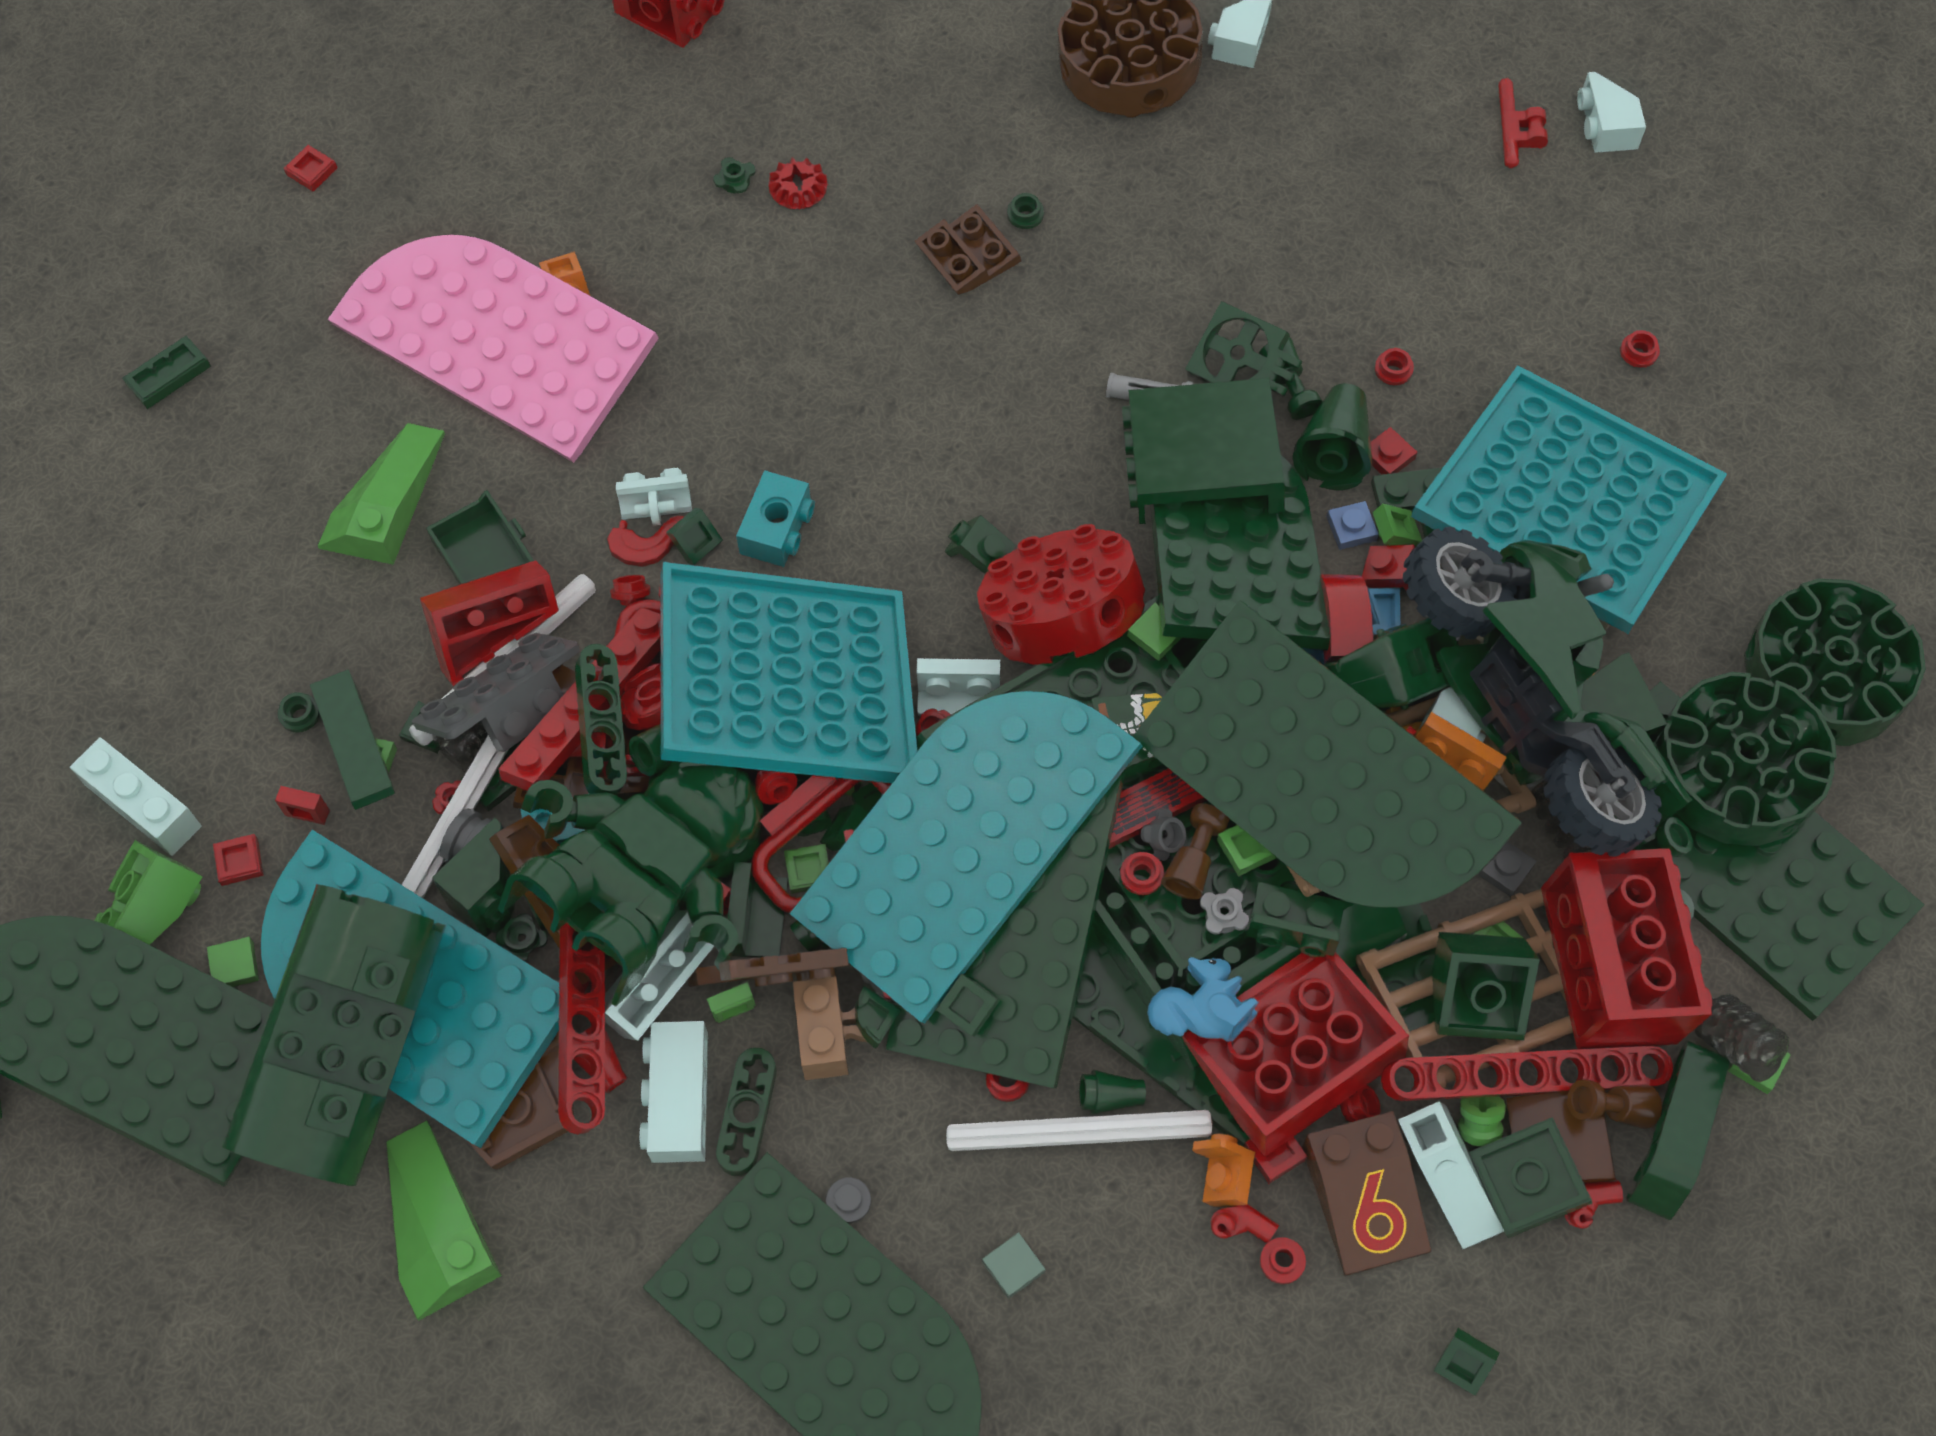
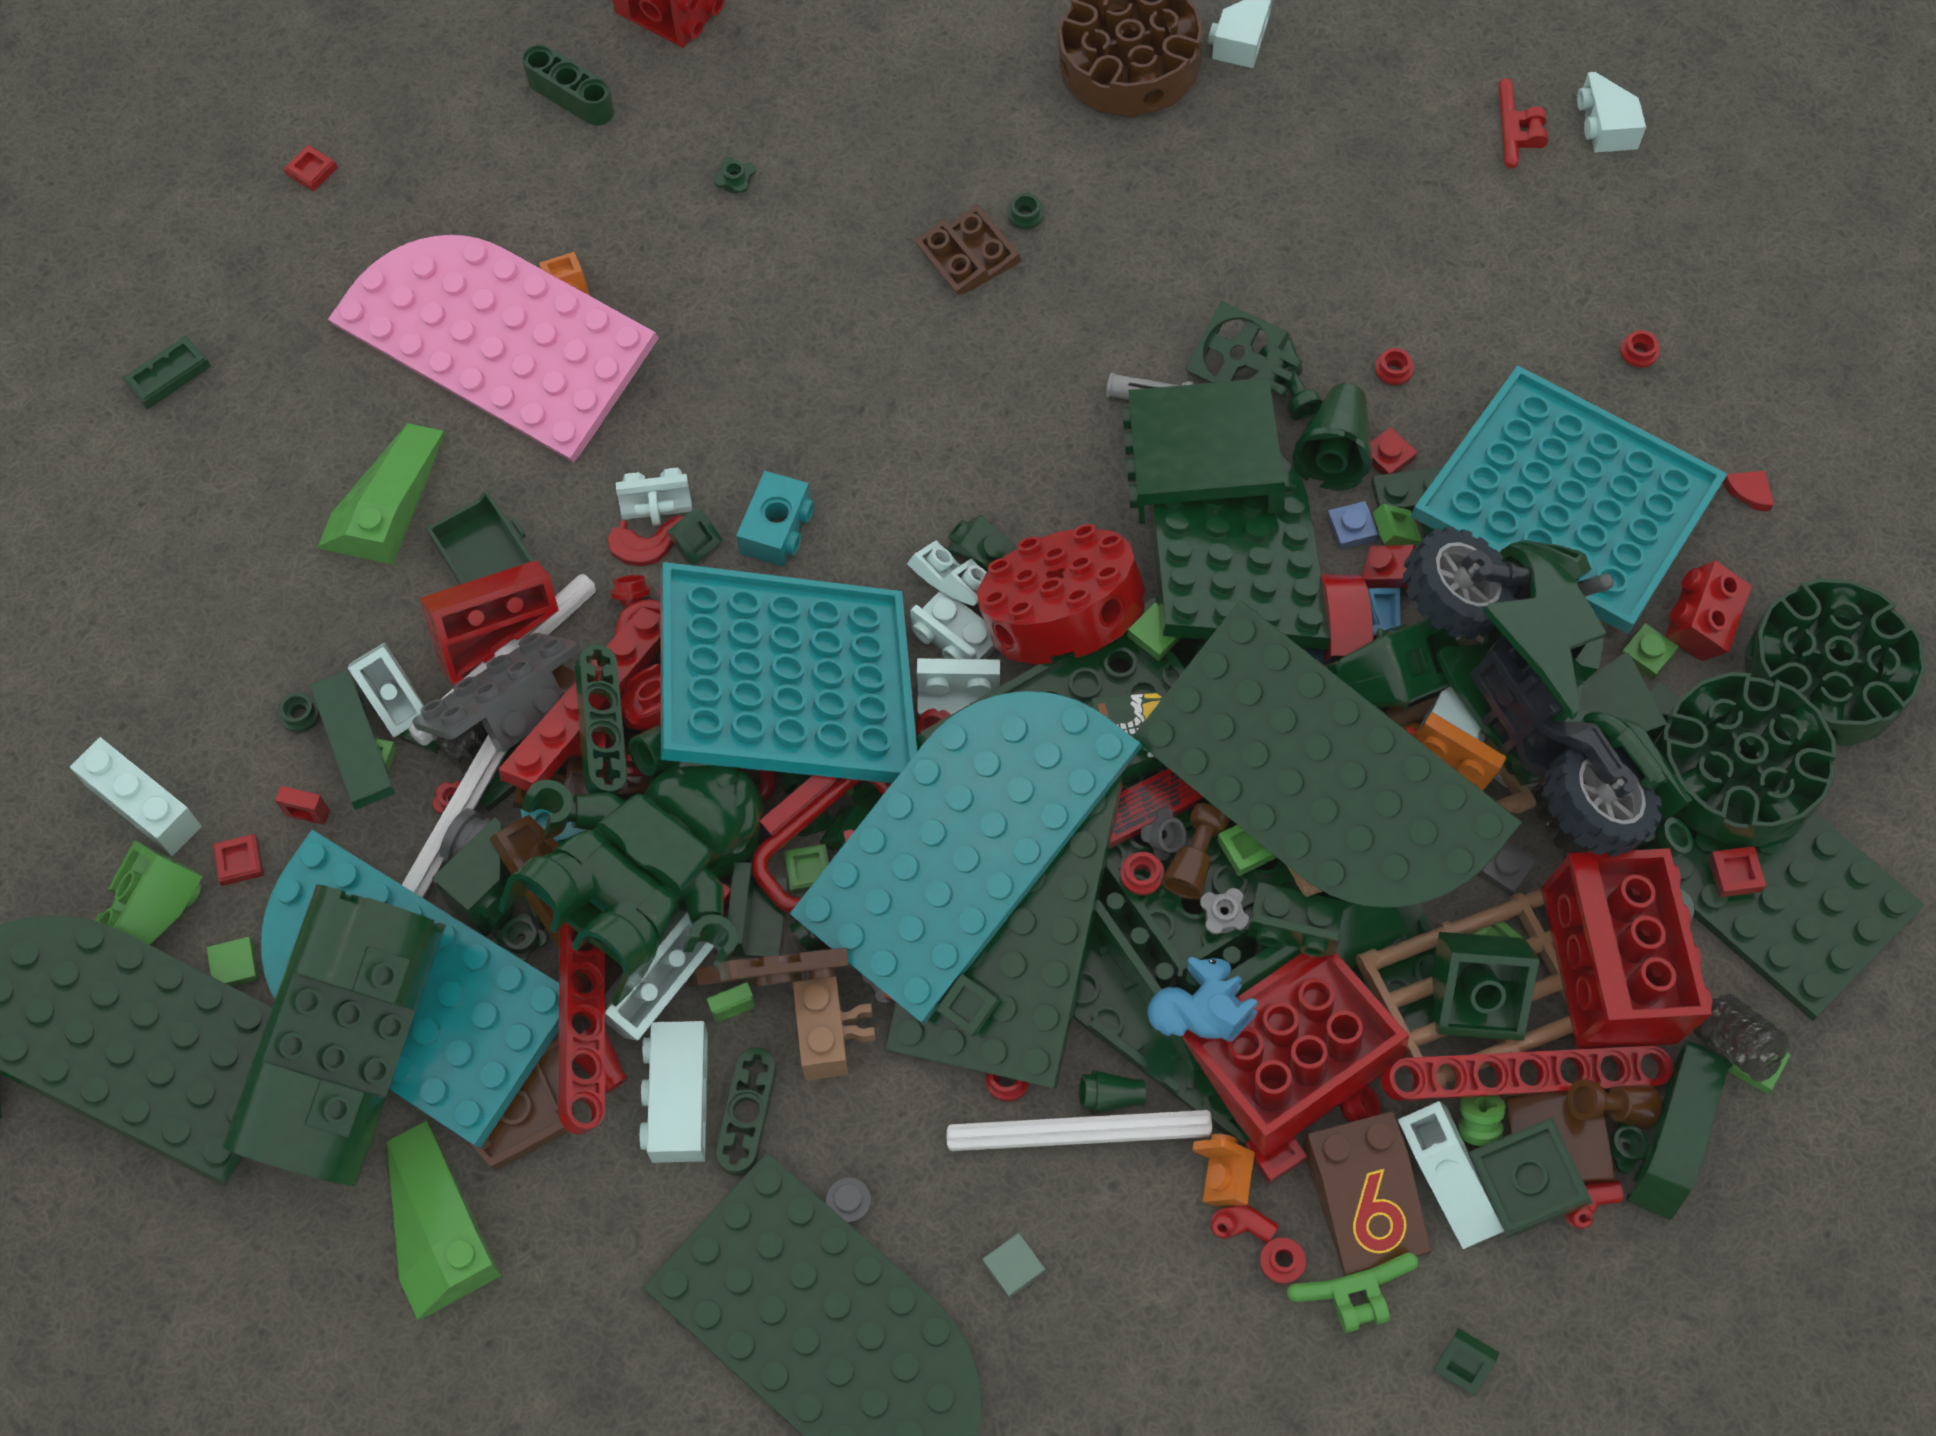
(387, 688): none -> light aqua slope
(568, 84): none -> dark green beam
(775, 786): red plate -> none
(784, 189): red gear -> none
(874, 1016): dark green tile -> none
(946, 574): none -> light aqua slope
(951, 628): none -> light aqua bracket
(1349, 1315): none -> bright green piece
(1637, 1143): none -> dark green plate
(1650, 651): none -> bright green plate
(1708, 611): none -> red brick
(1737, 871): none -> red tile
(1751, 489): none -> red tile

